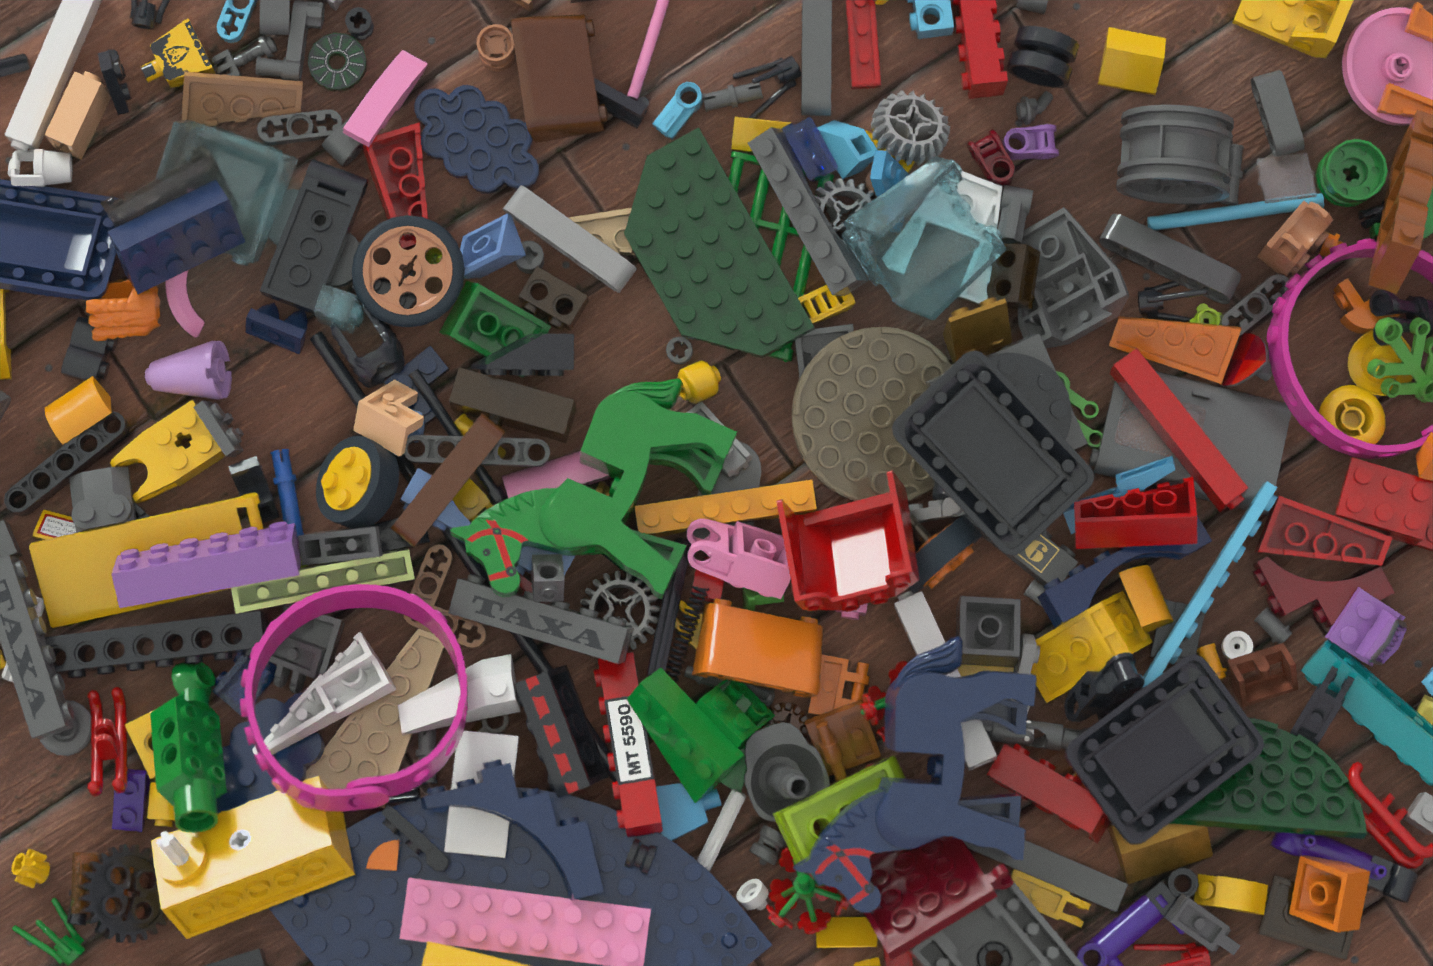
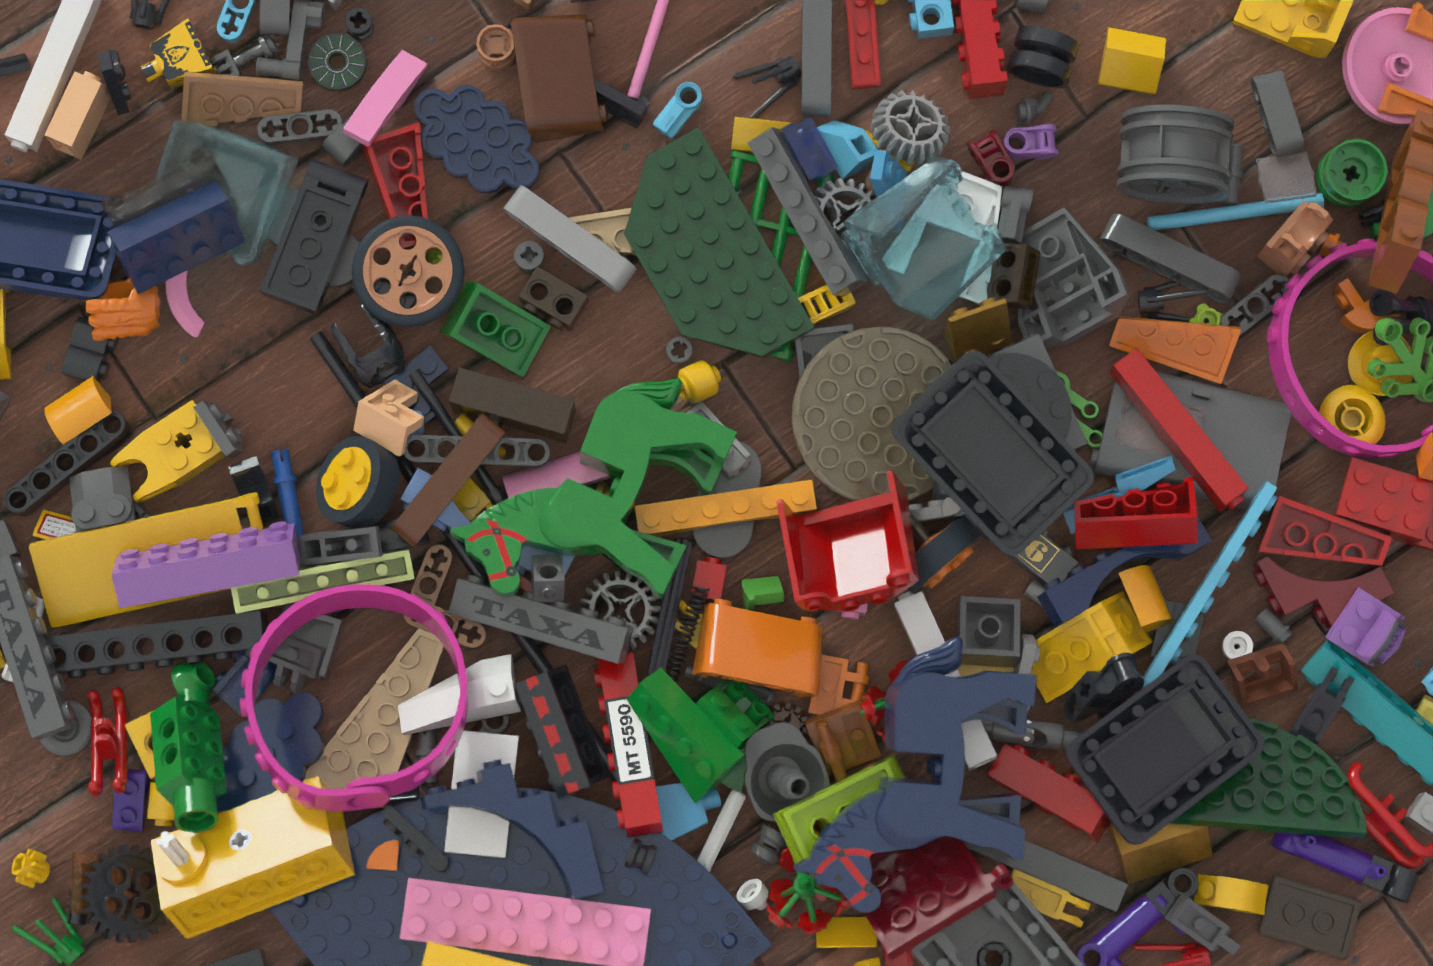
(48, 166): white piece -> none
(193, 372): lavender cone -> none
(266, 325): dark blue tile -> none
(339, 307): clear light blue brick -> none
(345, 687): white wedge -> none
(491, 247): medium blue slope -> none
(540, 352): black slope -> none
(732, 96): dark grey pin -> none
(741, 556): bright pink brick -> none
(1210, 654): light orange pin -> none
(1248, 360): shield -> none
(1329, 893): orange slope -> none

